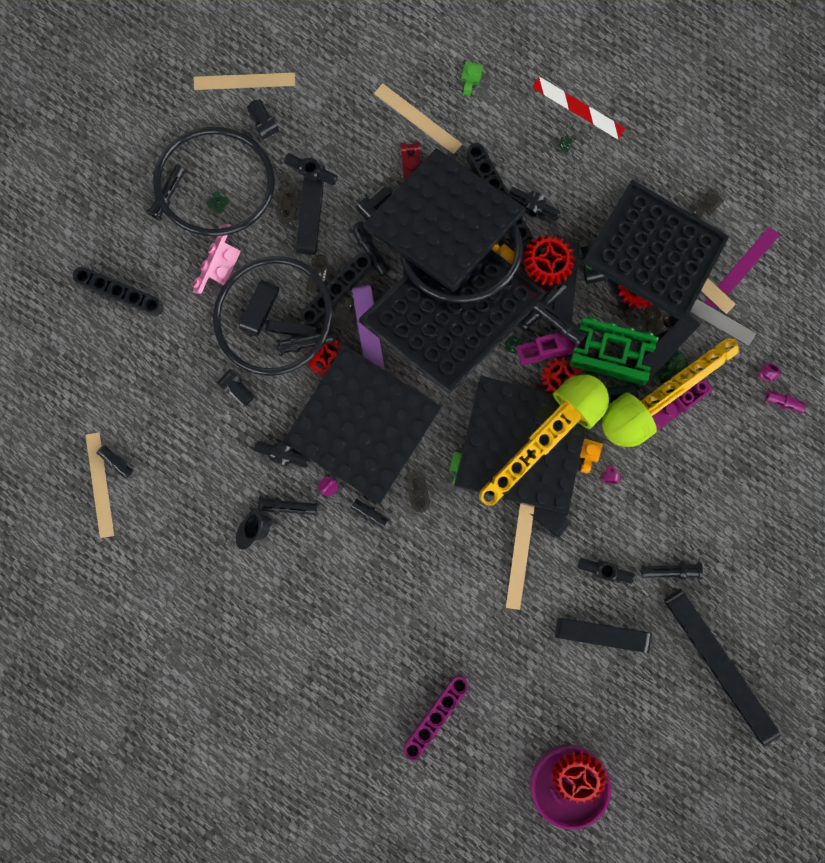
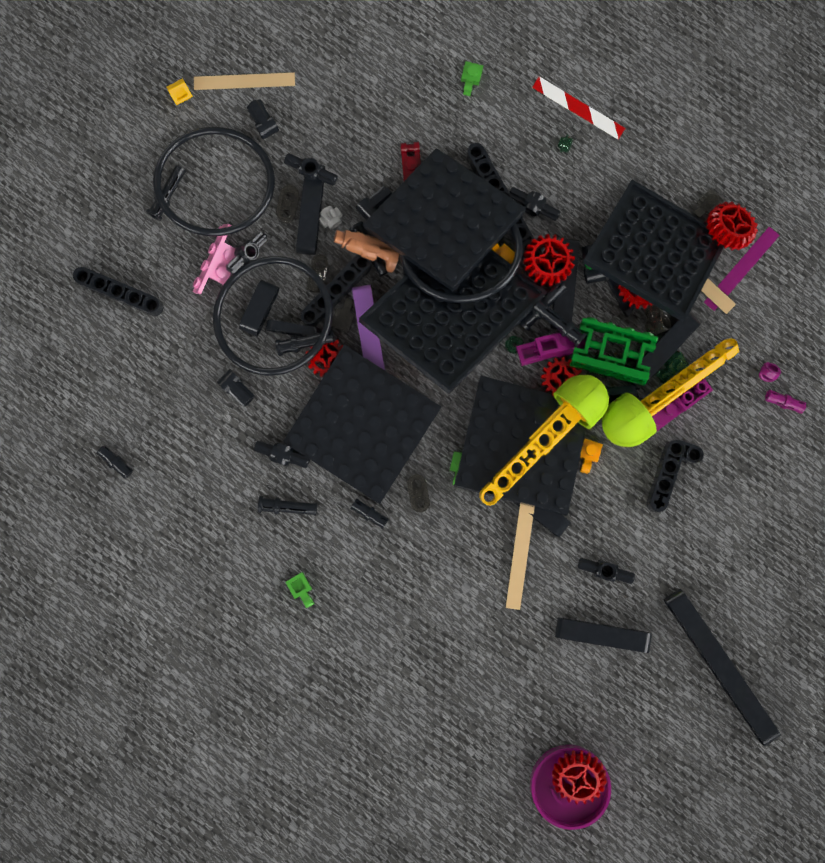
(99, 486): tan sticker -> none
(179, 91): none -> yellow tile
(219, 208): clear green plate -> none
(241, 257): none -> black axle
(253, 528): black piece -> none
(300, 587): none -> bright green plate
(328, 486): magenta tile -> none
(330, 217): none -> light grey gear
(368, 247): none -> nougat piece
(418, 118): tan sticker -> none
(434, 726): magenta beam -> none
(610, 477): magenta tile -> none
(670, 477): none -> black beam
(681, 570): black pin -> none
(723, 322): light grey sticker -> none
(731, 226): none -> red gear

